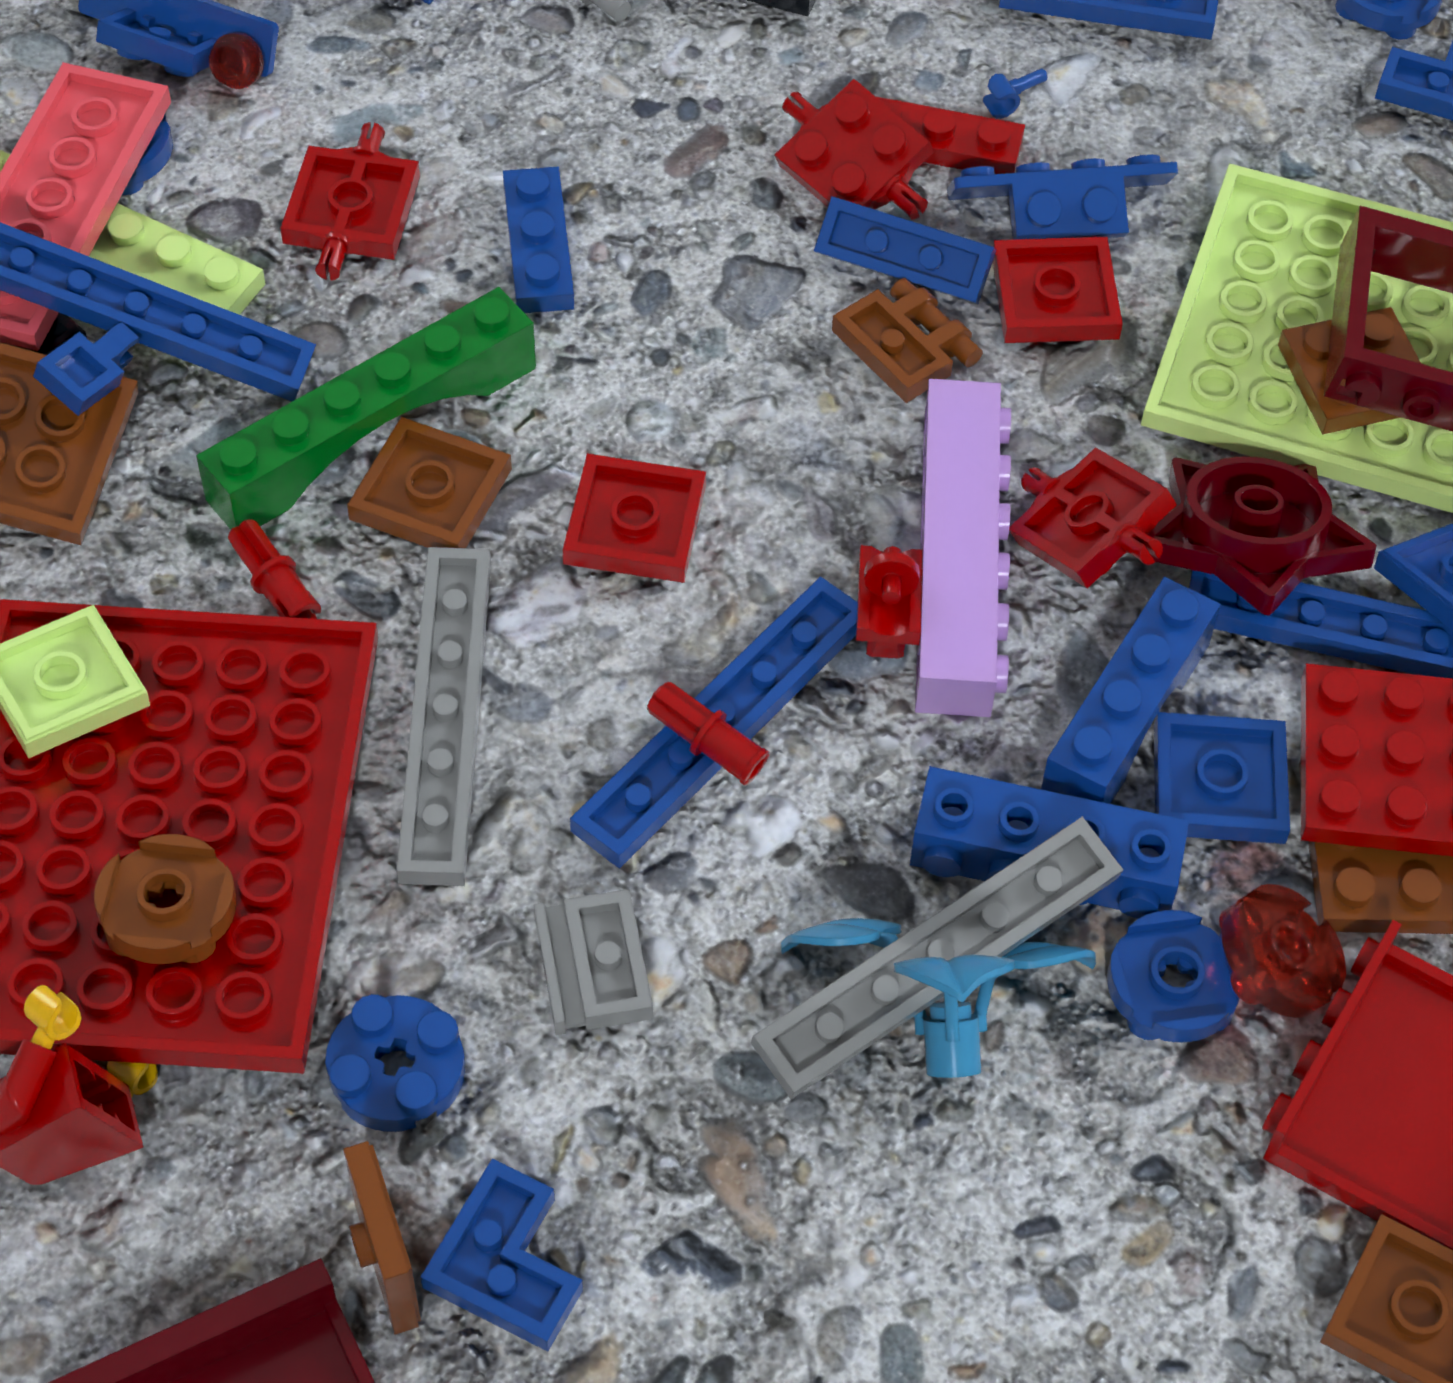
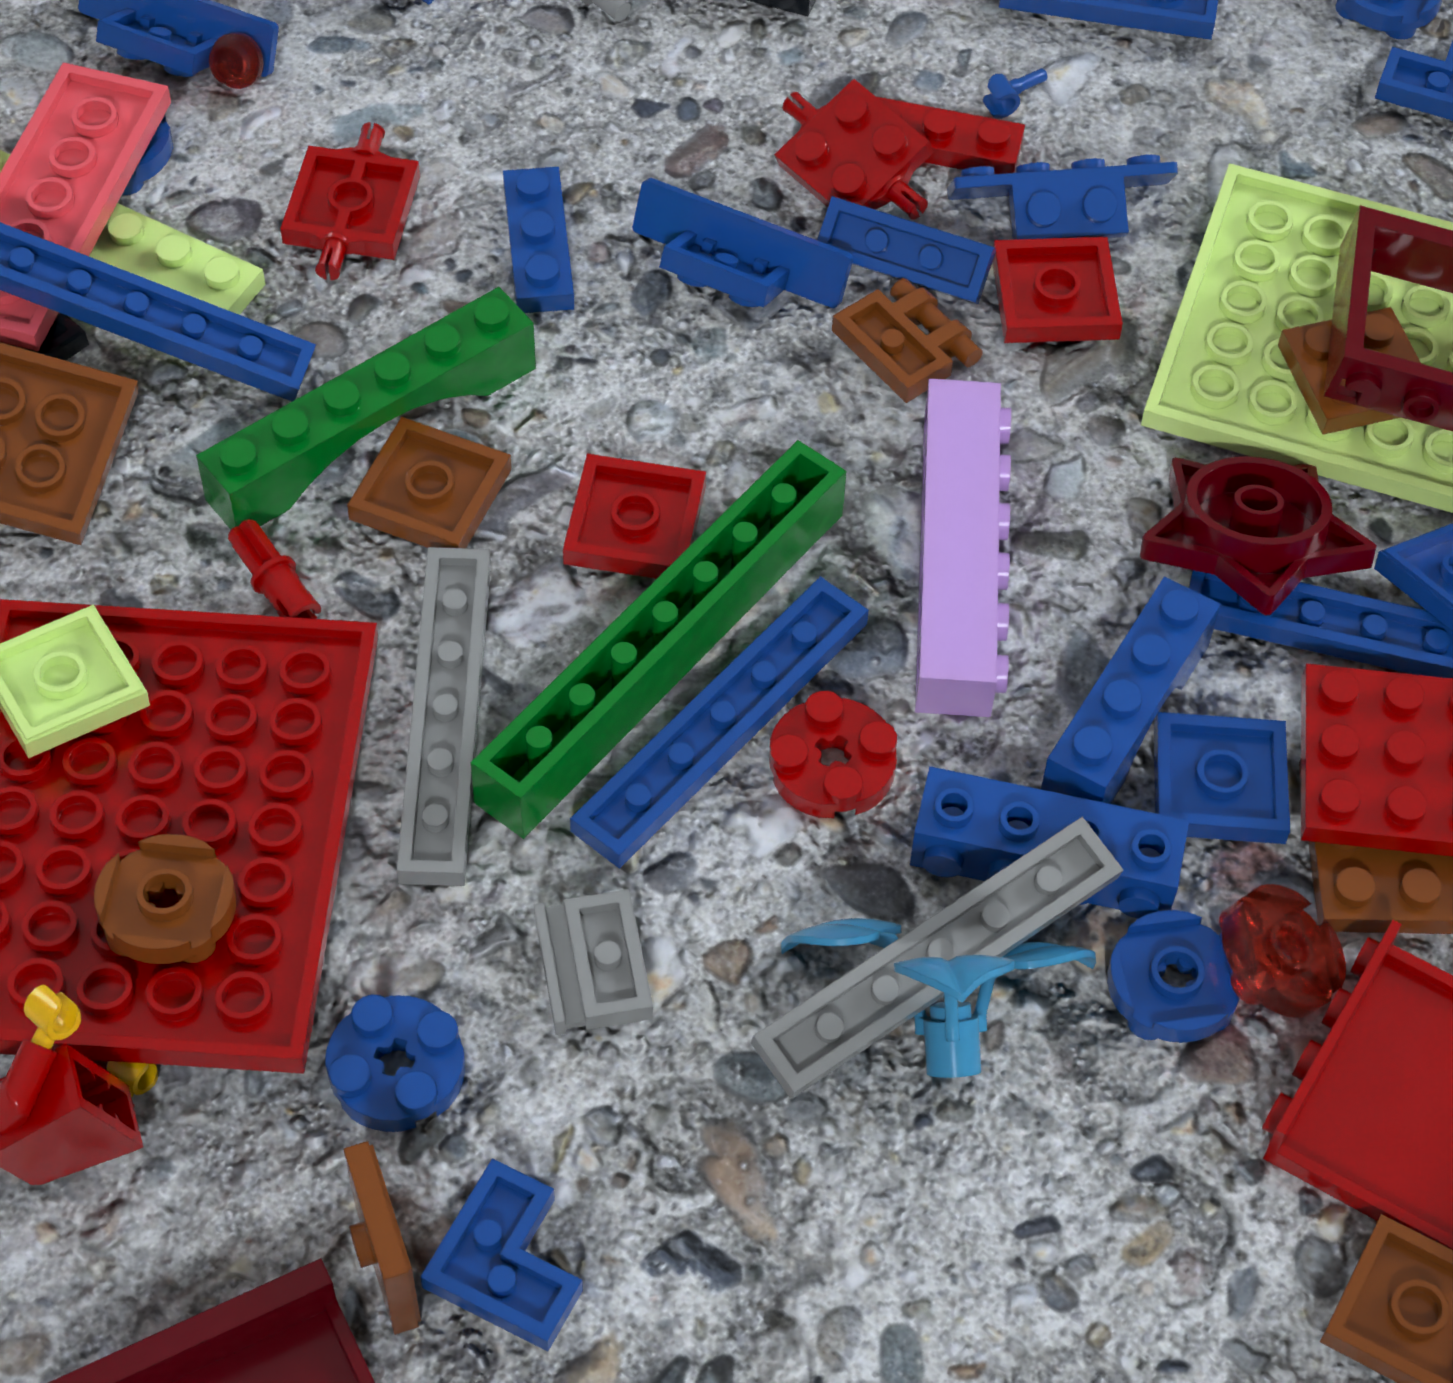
(86, 371): blue plate -> none
(657, 640): none -> green brick
(707, 732): red axle -> none
(737, 251): none -> blue bracket
(839, 724): none -> red plate
(889, 600): red hips -> none
(1092, 517): red plate -> none

